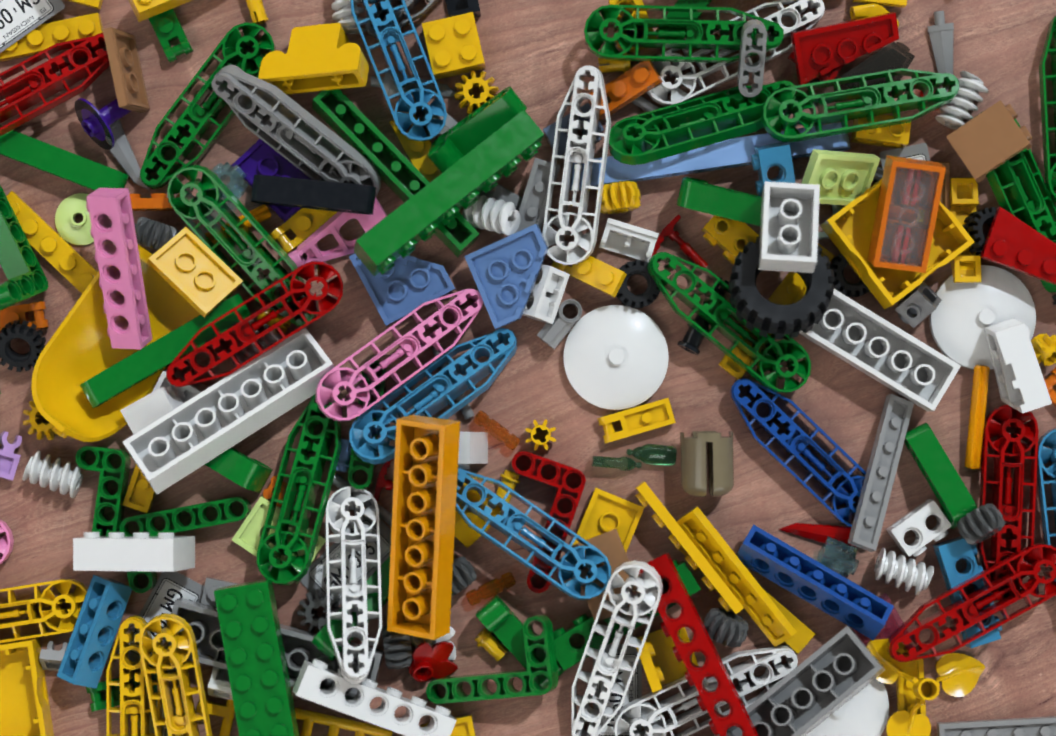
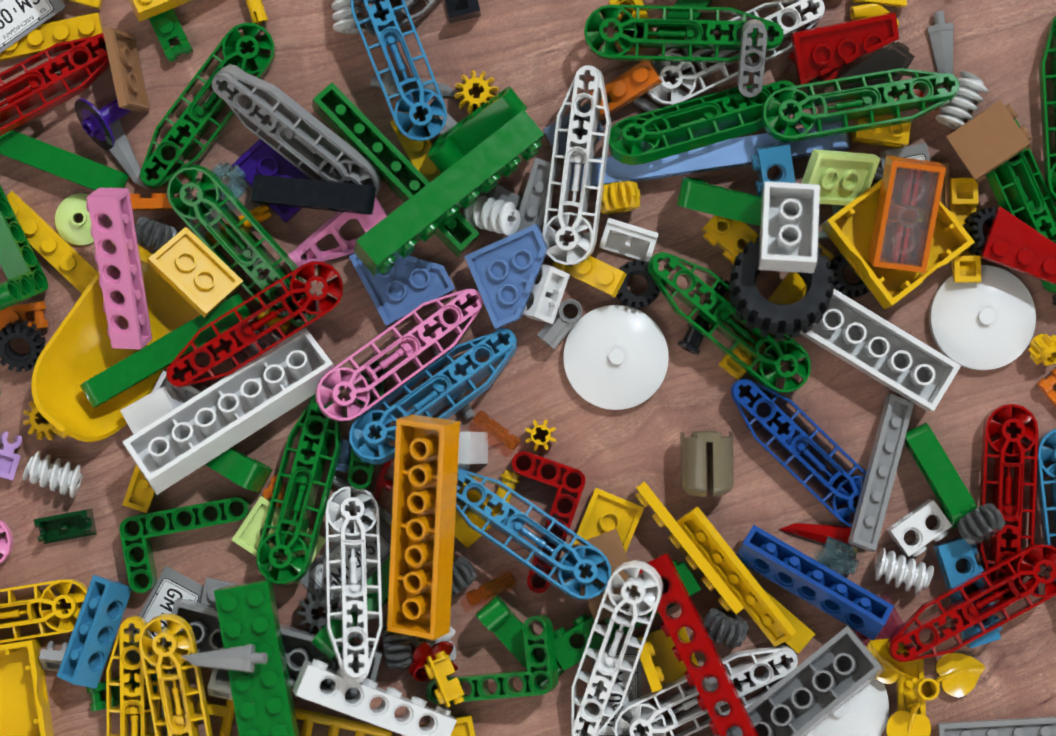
(66, 526): none -> dark green hinge
(107, 473): green beam -> none
(133, 552): white wedge -> none
(235, 658): none -> light grey bar
(303, 224): yellow plate -> none
(316, 60): yellow brick -> none
(446, 689): none -> yellow hinge
(453, 45): yellow brick -> none
(490, 644): yellow pin -> none
(614, 65): yellow pin -> none
(621, 463): clear green piece -> none
(637, 420): yellow plate -> none
(655, 454): clear green piece -> none
(685, 247): red piece -> none
(918, 305): flat silver brick -> none
(977, 417): light orange axle -> none
(1016, 366): white wedge -> none

